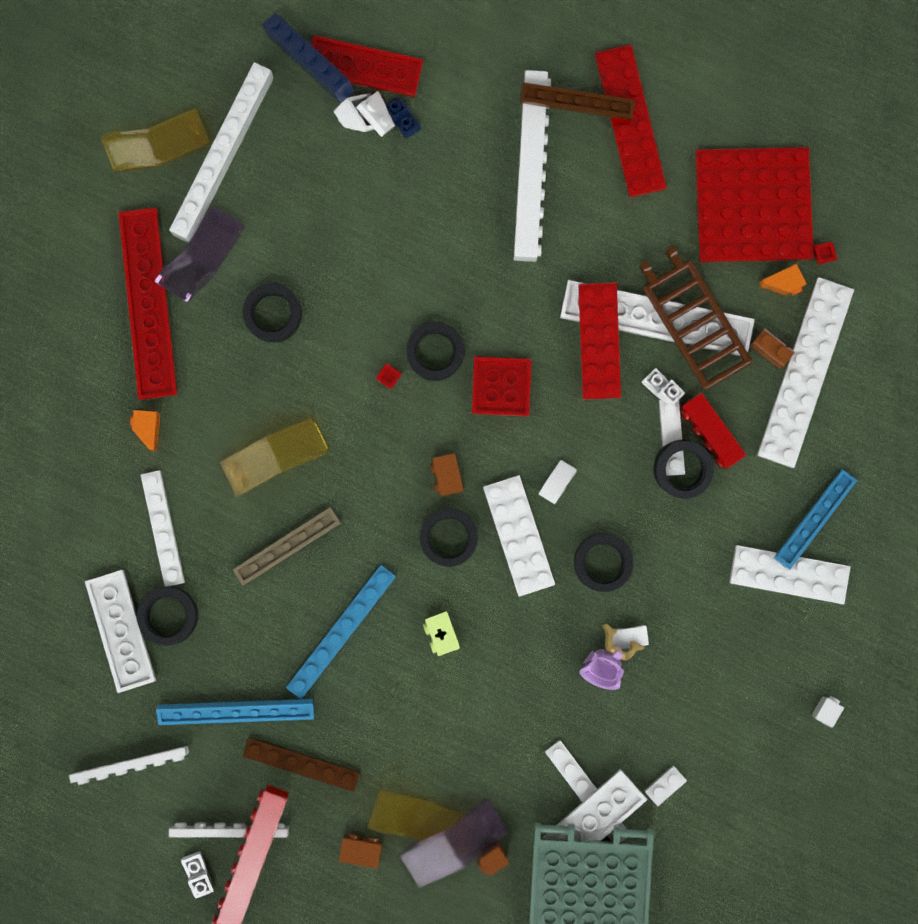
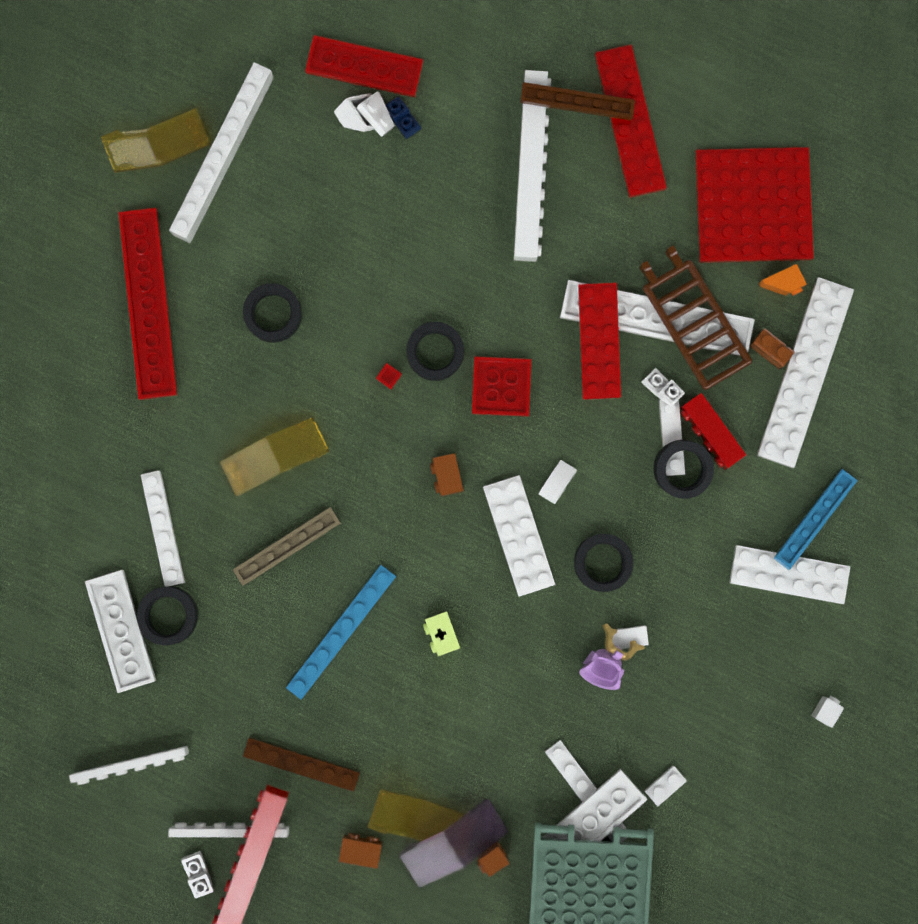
(146, 427): orange slope -> none
(202, 255): clear purple windscreen -> none
(235, 712): dark azure plate -> none
(308, 58): dark blue brick -> none
(448, 514): black tyre -> none
(825, 253): red plate -> none

